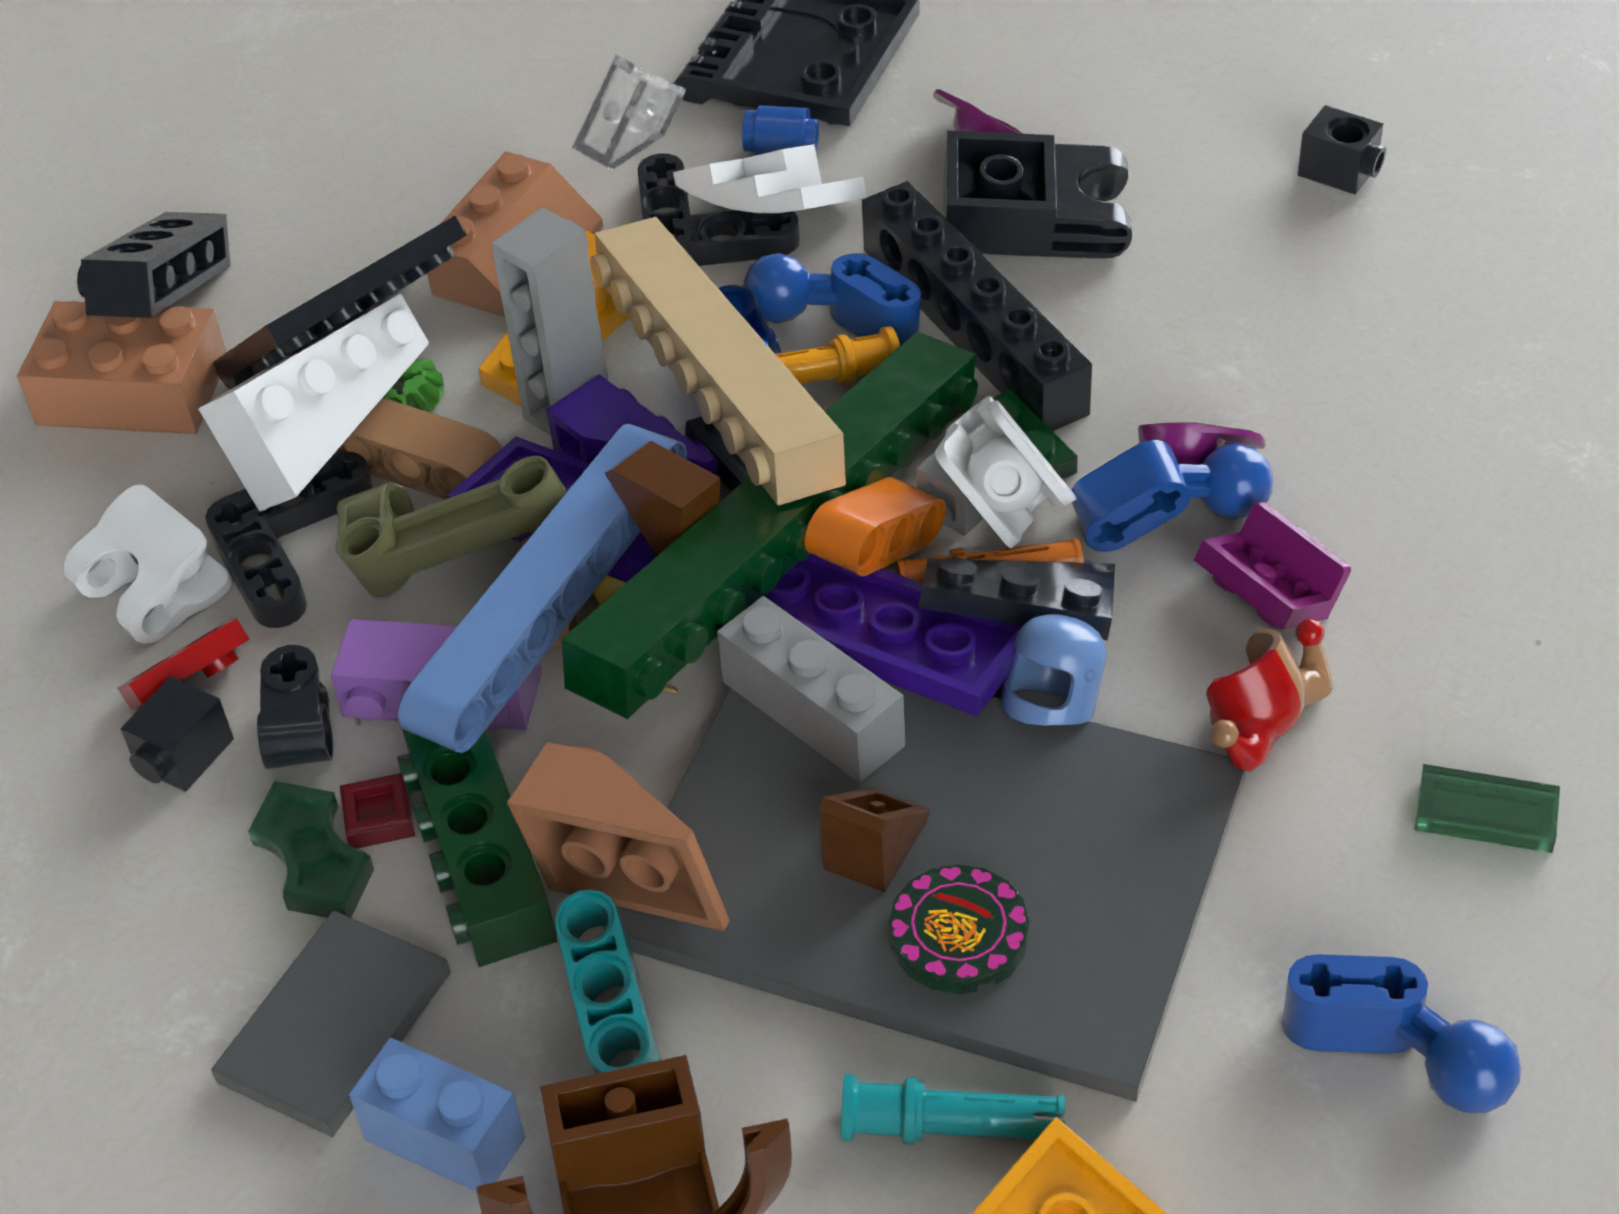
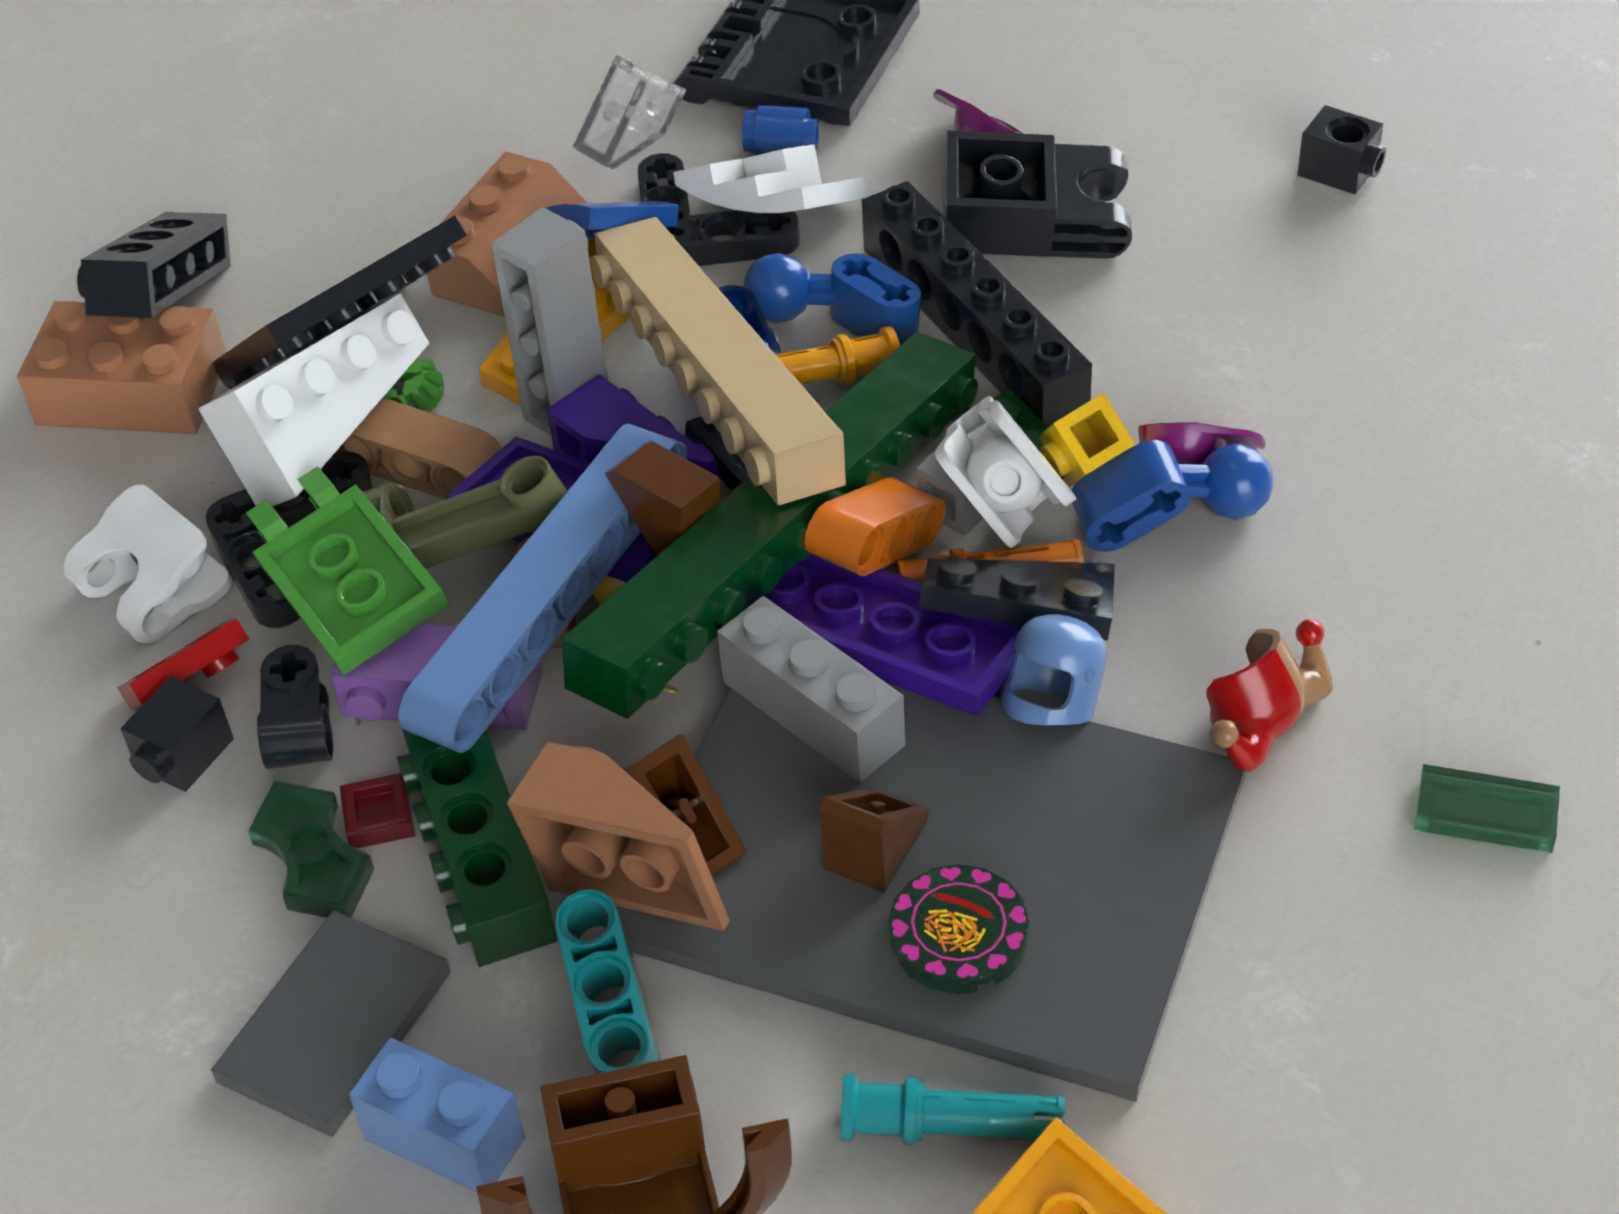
(345, 572): none -> bright green tile
(604, 216): none -> blue slope
(681, 786): none -> reddish brown slope
(1085, 440): none -> yellow brick
(1276, 568): magenta bracket -> none
(1381, 1008): blue beam -> none

